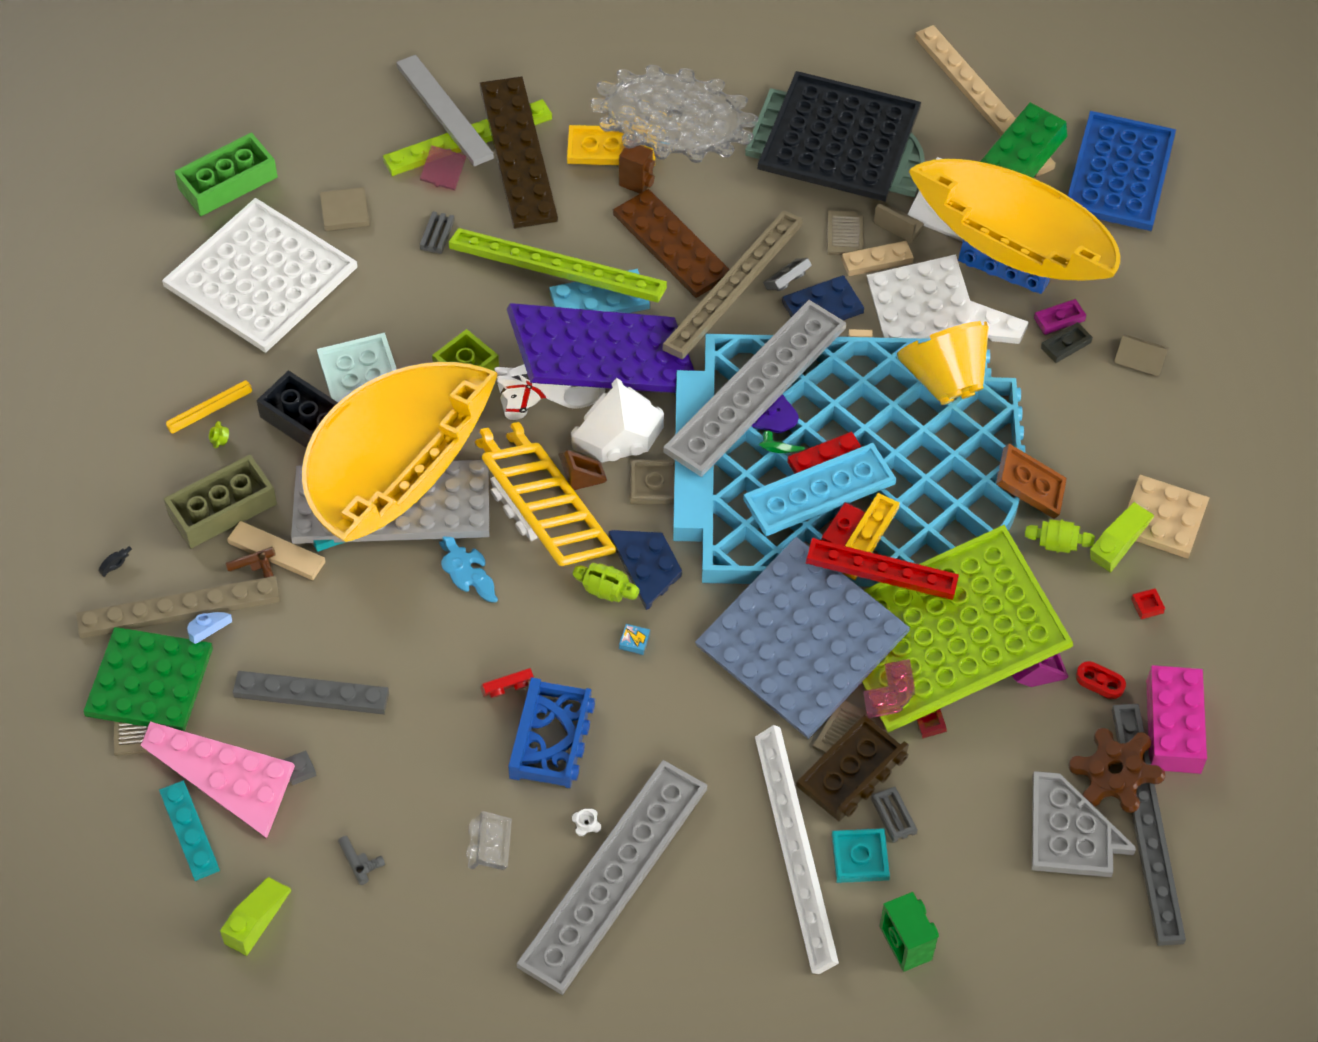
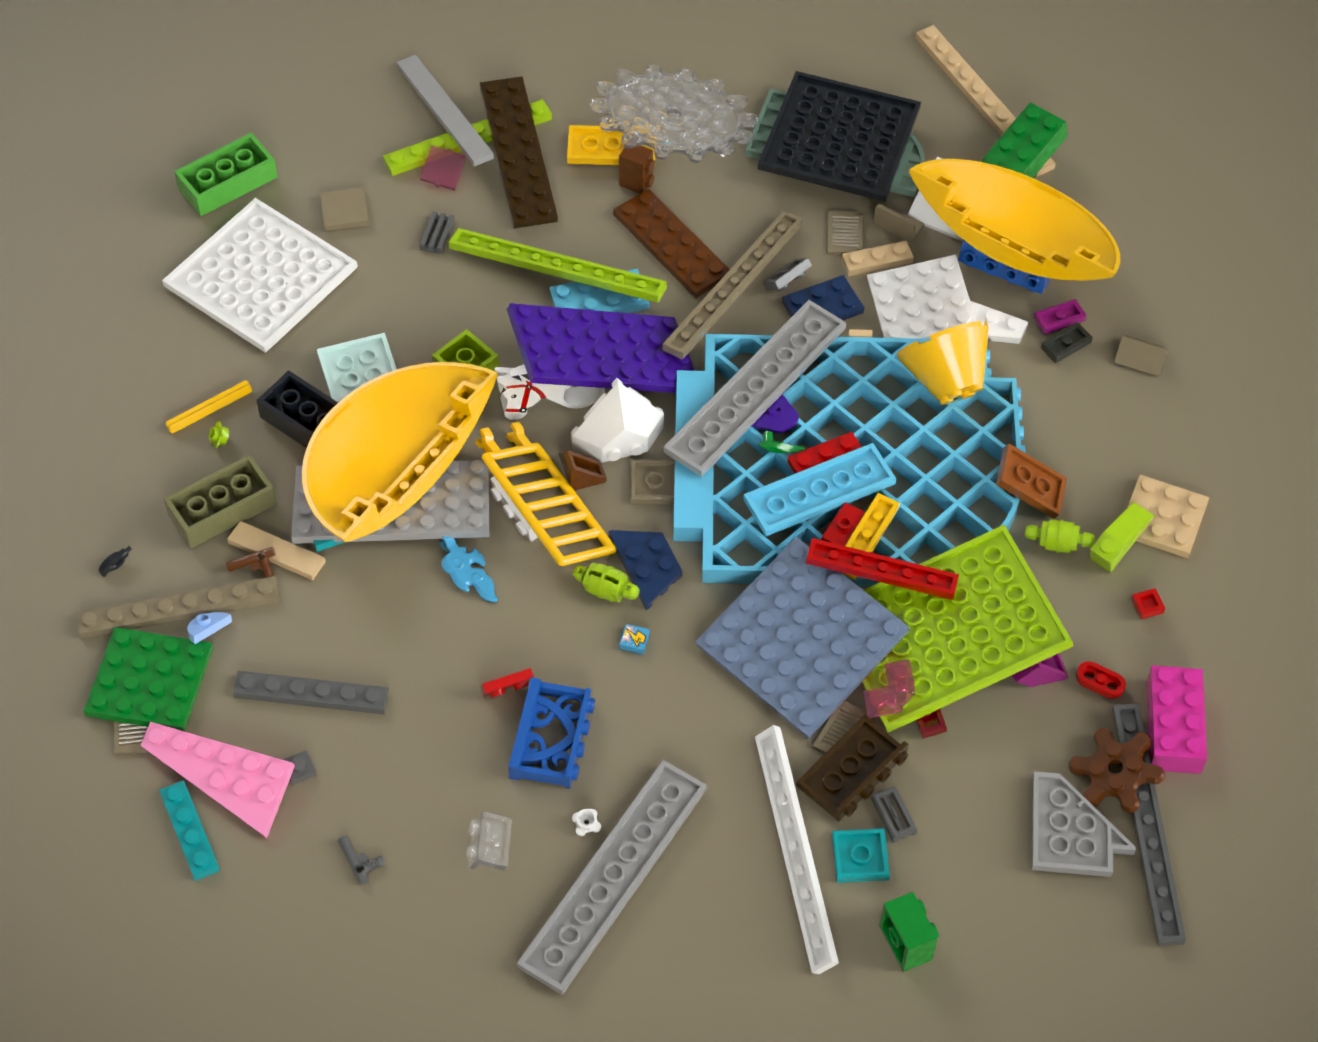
(253, 915): lime slope -> none
(1121, 169): blue plate -> none

